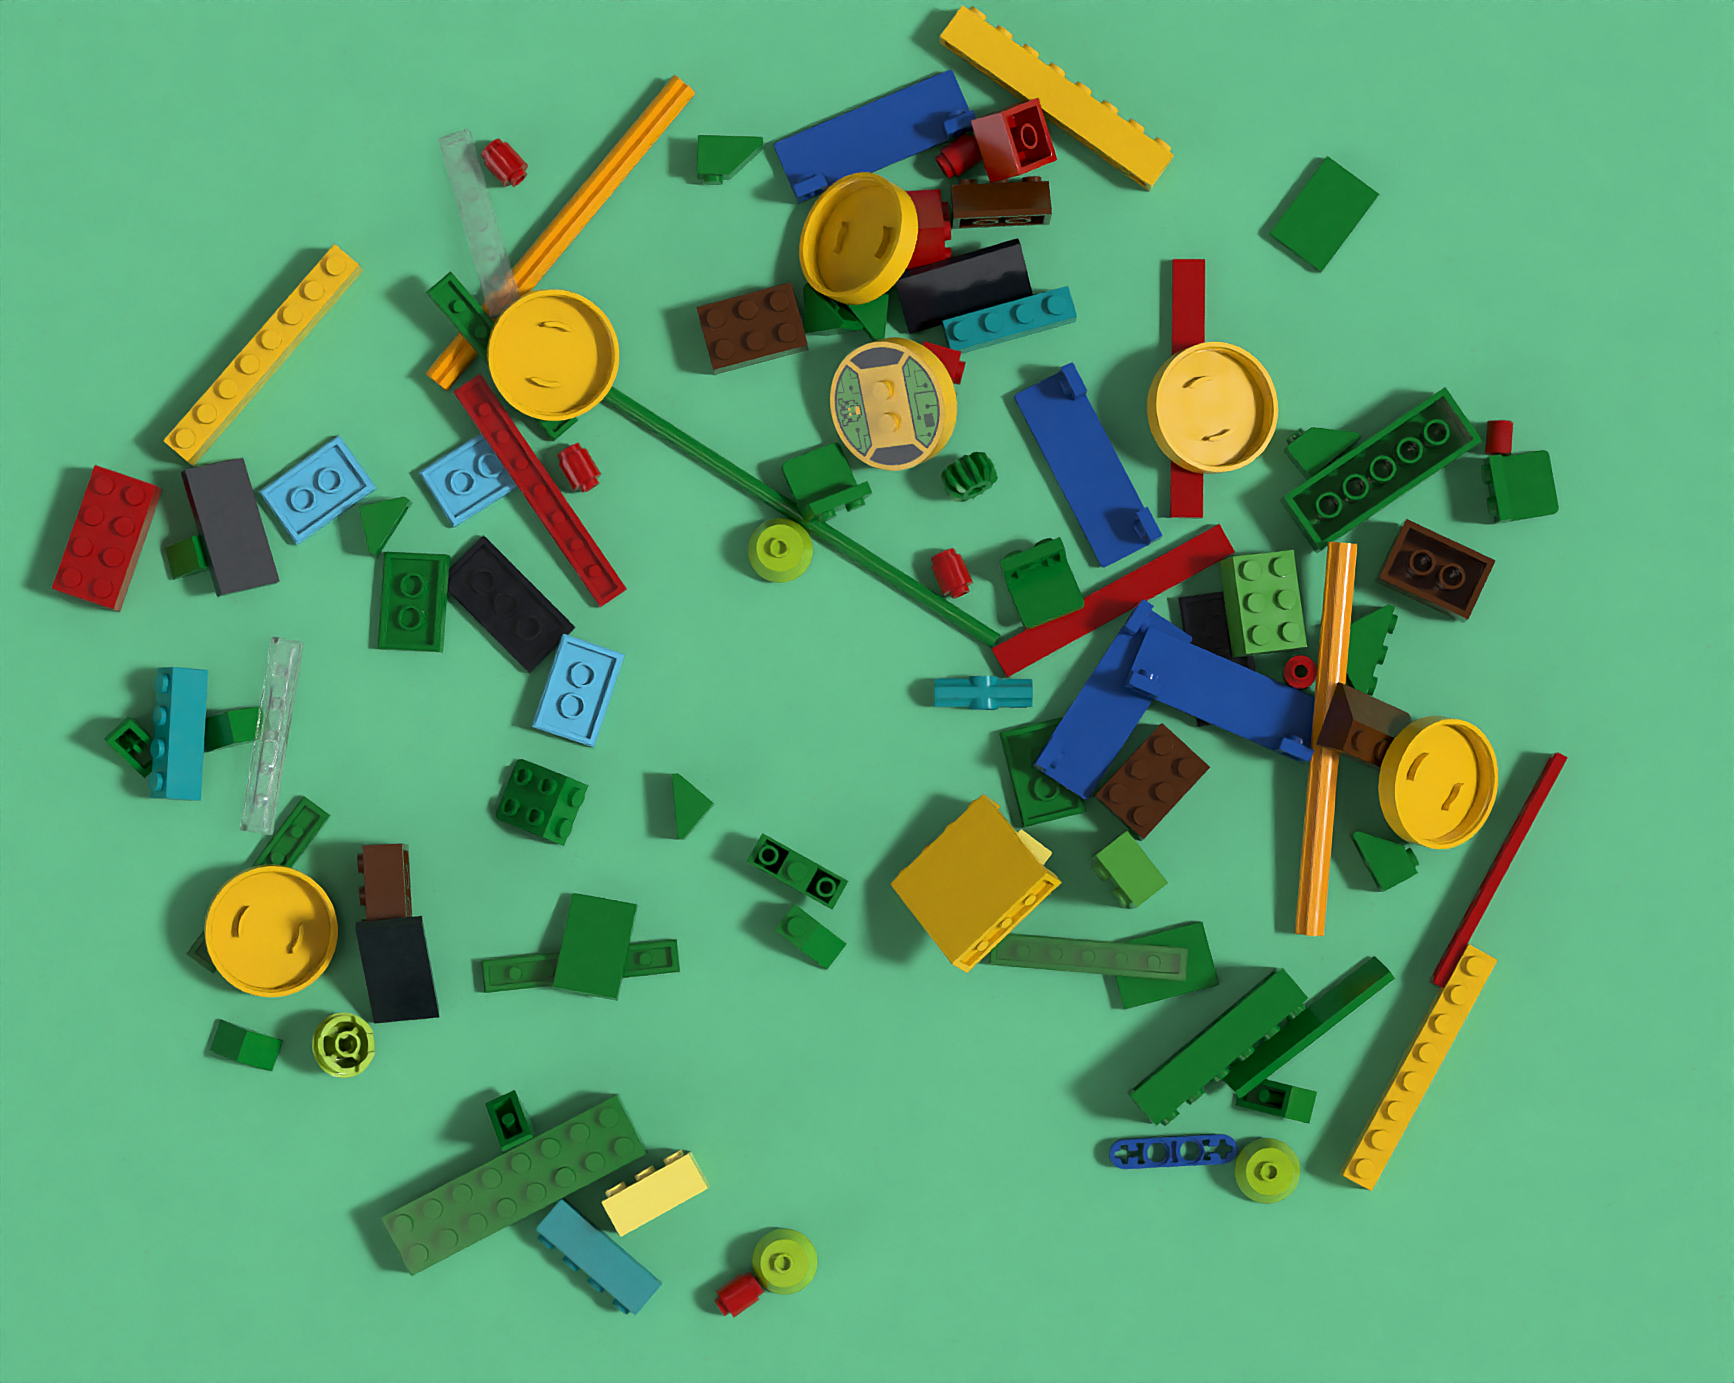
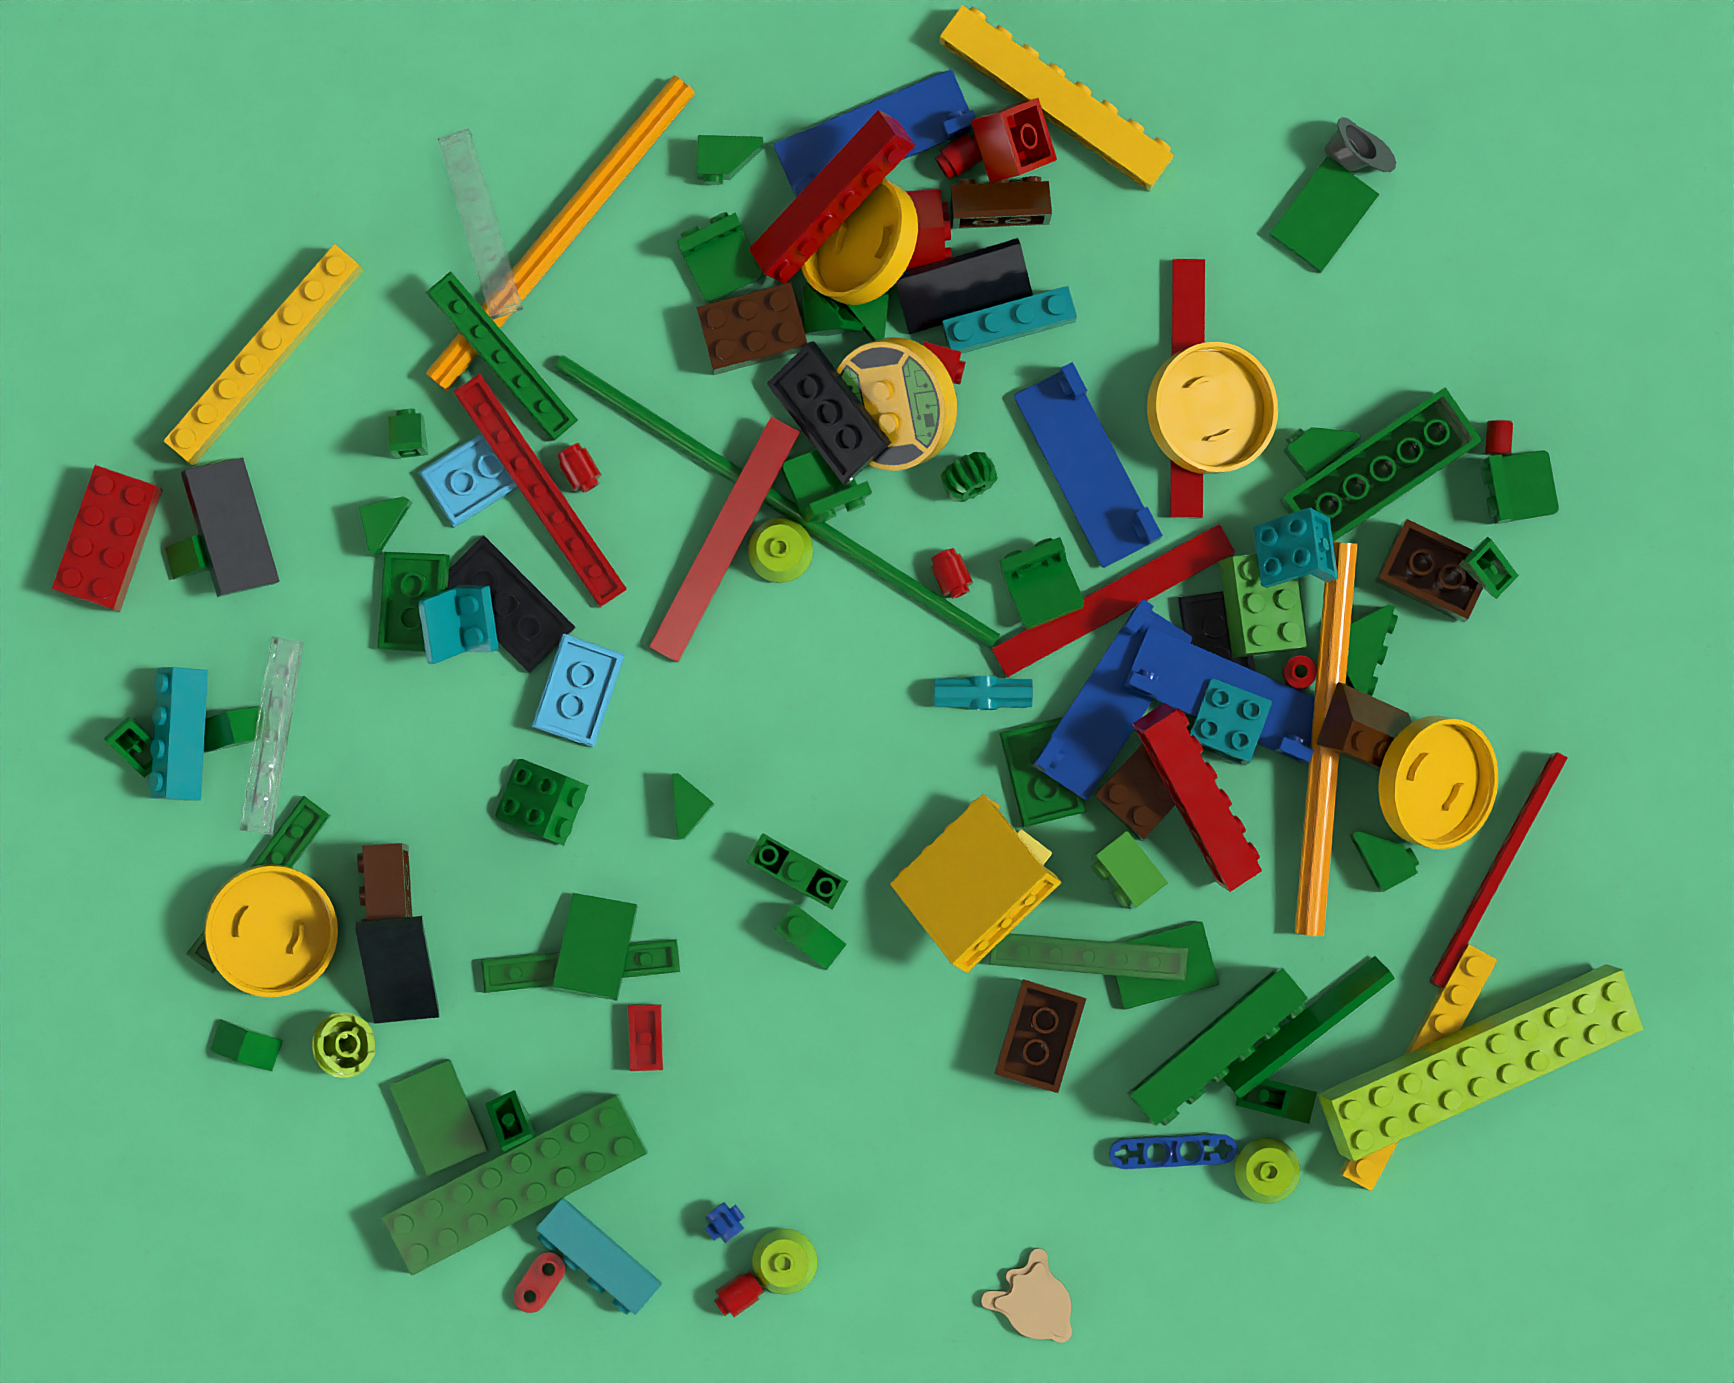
(318, 490): medium azure tile -> none
(407, 434): none -> green slope
(438, 1117): none -> green tile
(458, 622): none -> teal bracket
(504, 163): red brick -> none
(539, 1282): none -> red plate
(553, 354): yellow piece -> none
(645, 1037): none -> red plate
(654, 1192): light yellow brick -> none
(719, 257): none -> green bracket
(724, 539): none -> red tile
(724, 1222): none -> blue gear
(828, 412): none -> black tile
(831, 197): none -> red brick
(1035, 1301): none -> tan tile
(1040, 1036): none -> reddish brown brick
(1198, 796): none -> red brick
(1230, 721): none -> teal bracket
(1295, 548): none -> teal bracket
(1358, 148): none -> dark grey piece
(1480, 1062): none -> lime brick
(1489, 567): none -> green slope

